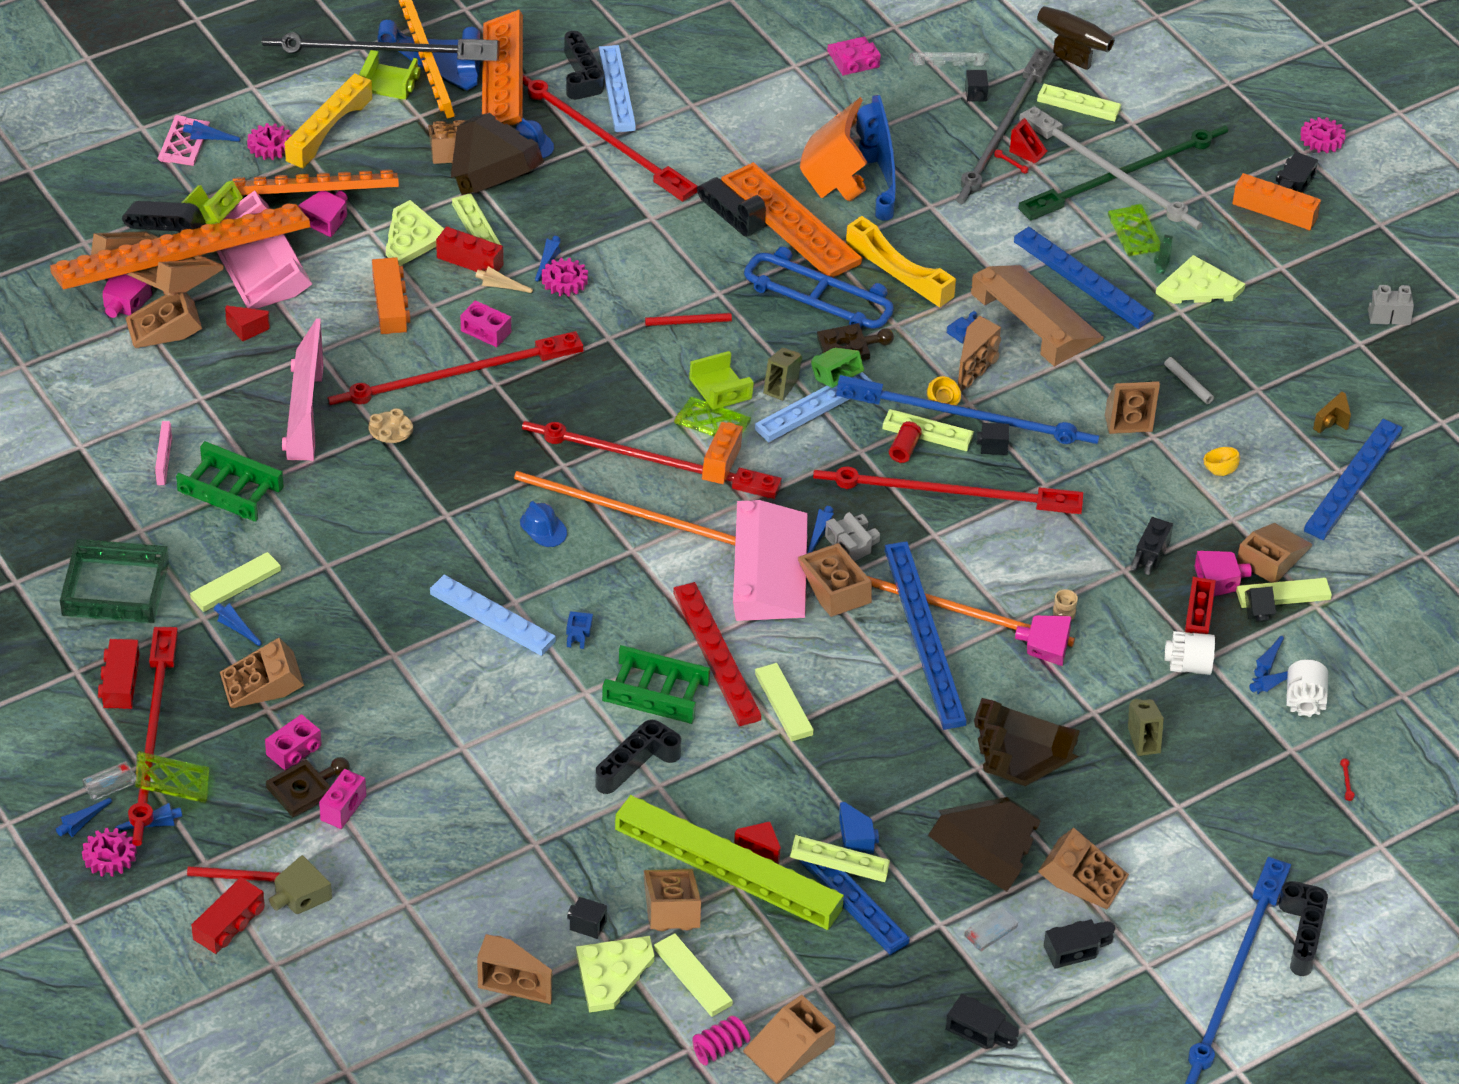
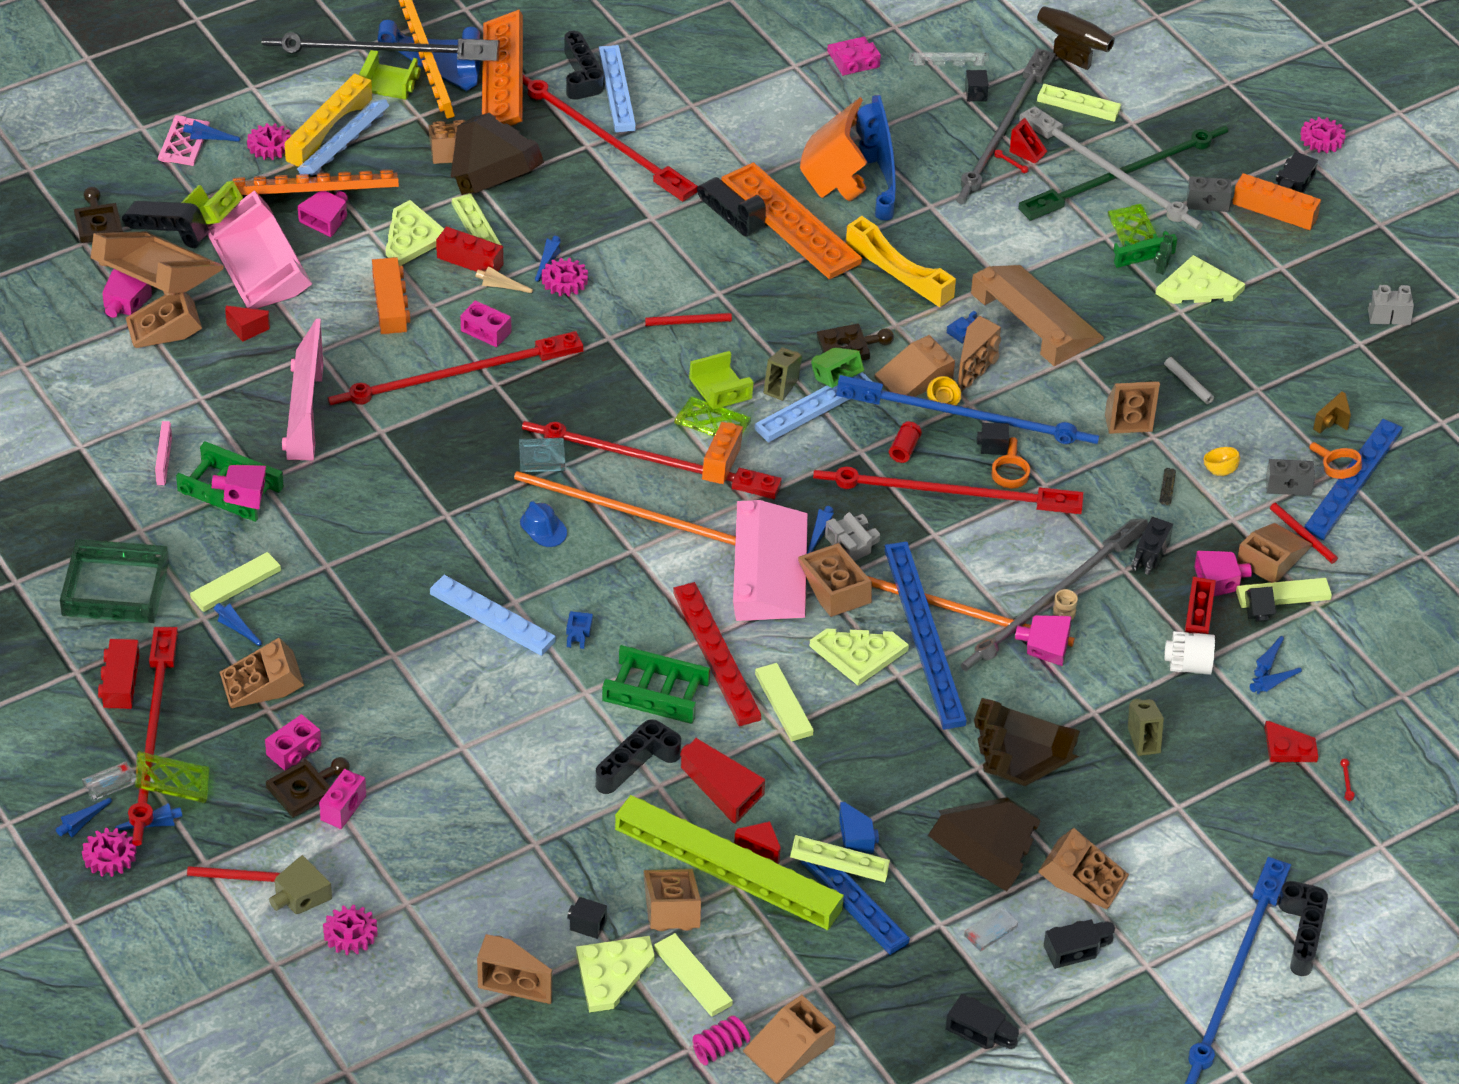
(87, 216): none -> dark brown plate
(179, 246): orange plate -> none
(228, 915): red brick -> none
(242, 485): none -> dark pink torso
(345, 135): none -> light blue plate
(350, 929): none -> dark pink gear
(390, 426): tan dish -> none
(533, 130): blue piece -> none
(542, 454): none -> clear light blue tile
(722, 779): none -> red slope
(782, 258): blue bar -> none
(858, 652): none -> yellowish green plate
(916, 367): none -> medium nougat slope
(931, 430): yellowish green tile -> none
(1011, 458): none -> orange piece
(1083, 277): blue plate -> none
(1117, 541): none -> flat silver bar
(1140, 251): none -> green plate
(1167, 486): none -> clear smoke axle
(1209, 194): none -> dark grey brick
(1289, 745): none -> red wing
(1290, 477): none -> dark grey brick
(1304, 533): none -> red bar
(1307, 687): white gear -> none
(1338, 453): none -> orange piece

